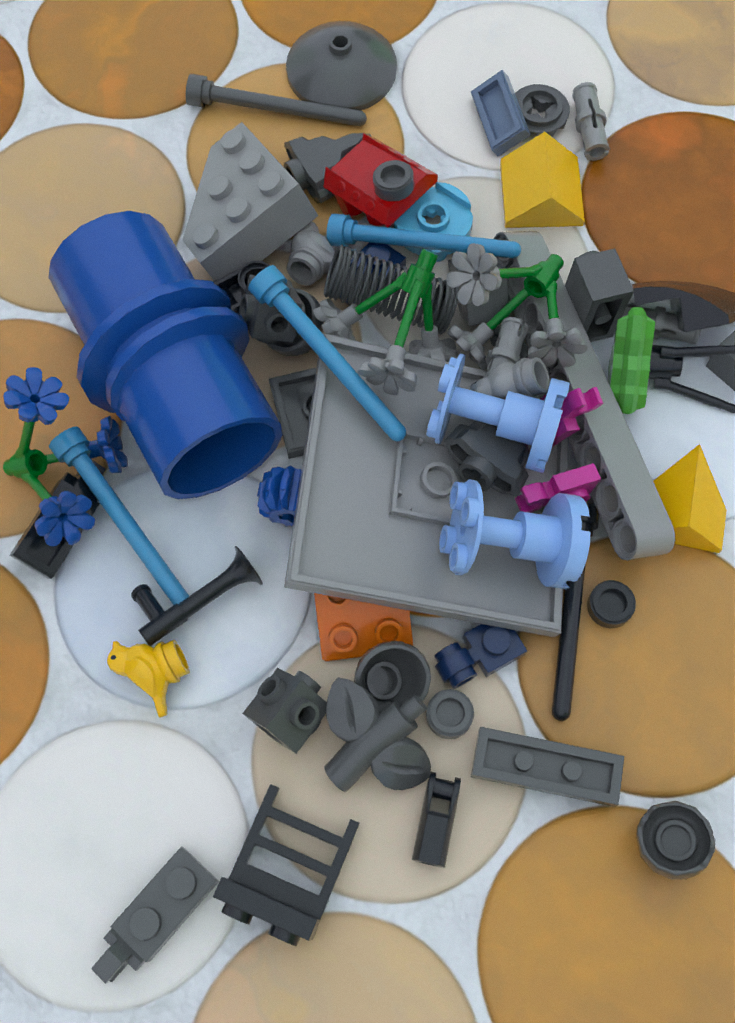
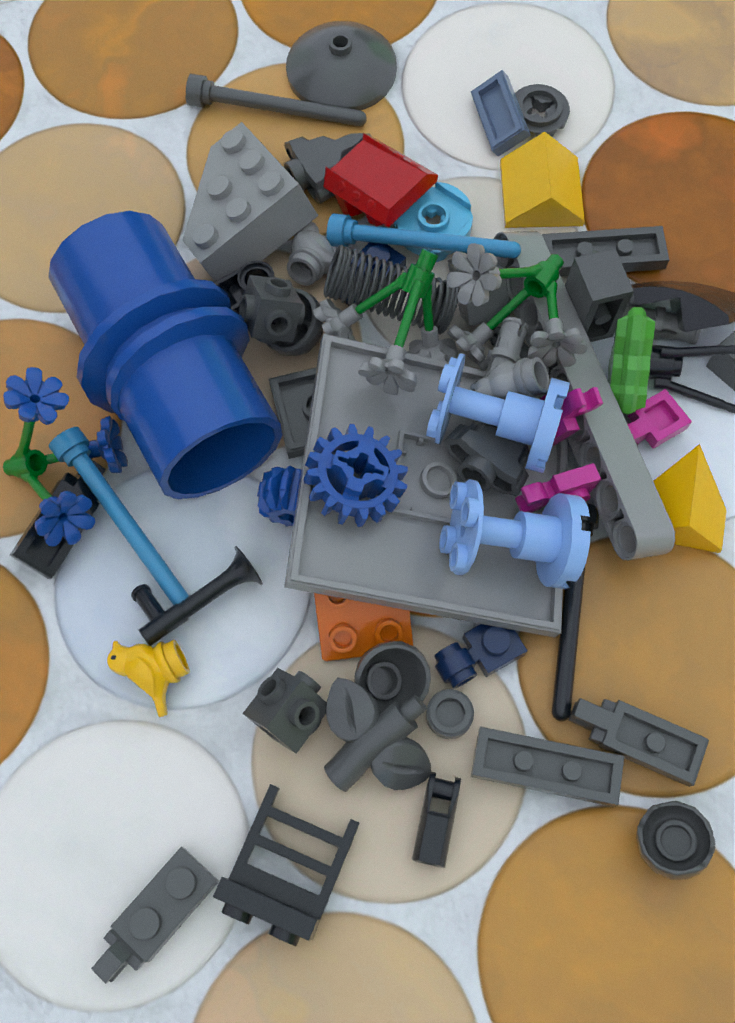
(271, 288): dark azure piece -> none
(334, 481): none -> blue gear
(393, 180): dark grey tile -> none
(590, 121): light grey pin -> none
(611, 604): black tile -> none
(637, 247): none -> dark grey plate
(643, 738): none -> dark grey hinge
(658, 420): none -> dark pink plate

